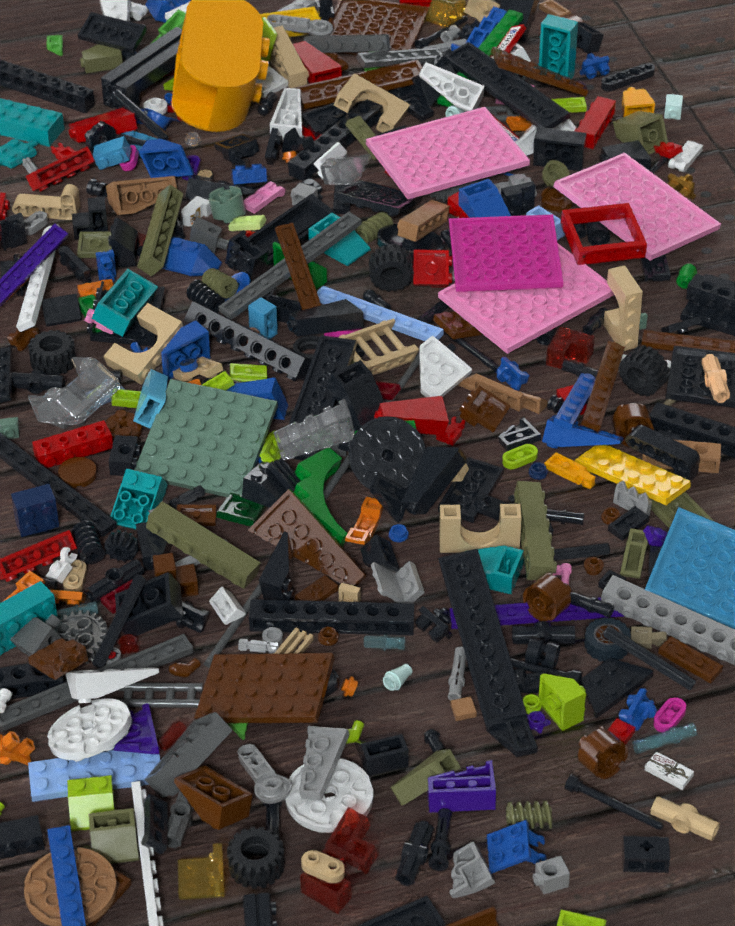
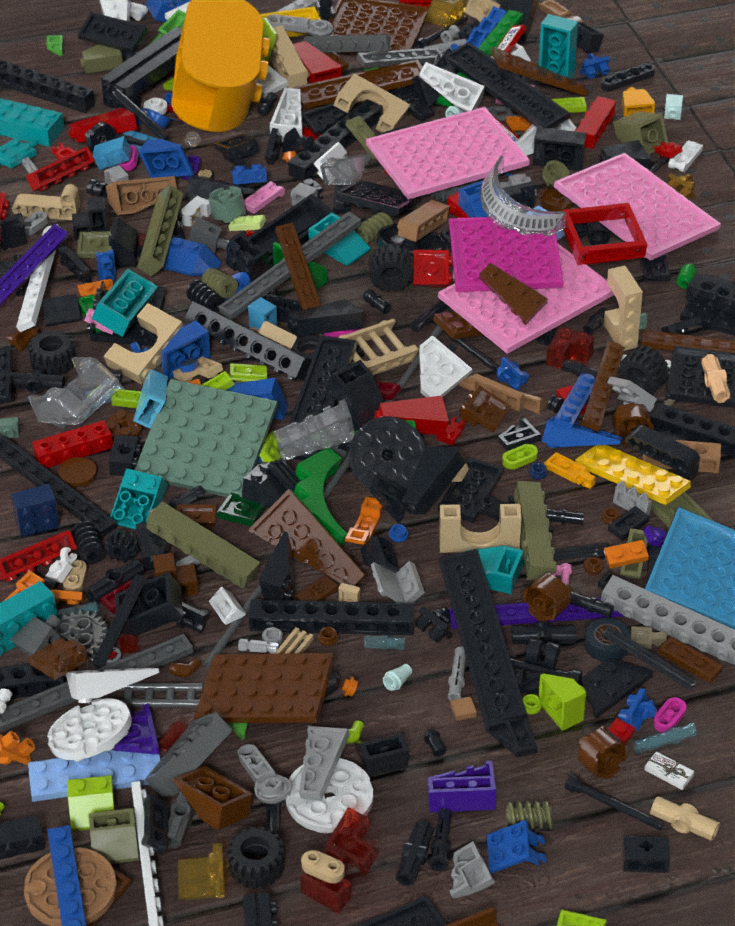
(115, 174): none -> light grey brick
(277, 334): none -> tan slope
(378, 314): light blue plate -> none
(416, 781): olive slope -> none
(512, 214): none -> windscreen
(518, 296): none -> reddish brown wing
(540, 717): dark purple plate -> none
(551, 875): light grey brick -> none
(626, 554): none -> orange plate
(631, 393): none -> light grey plate

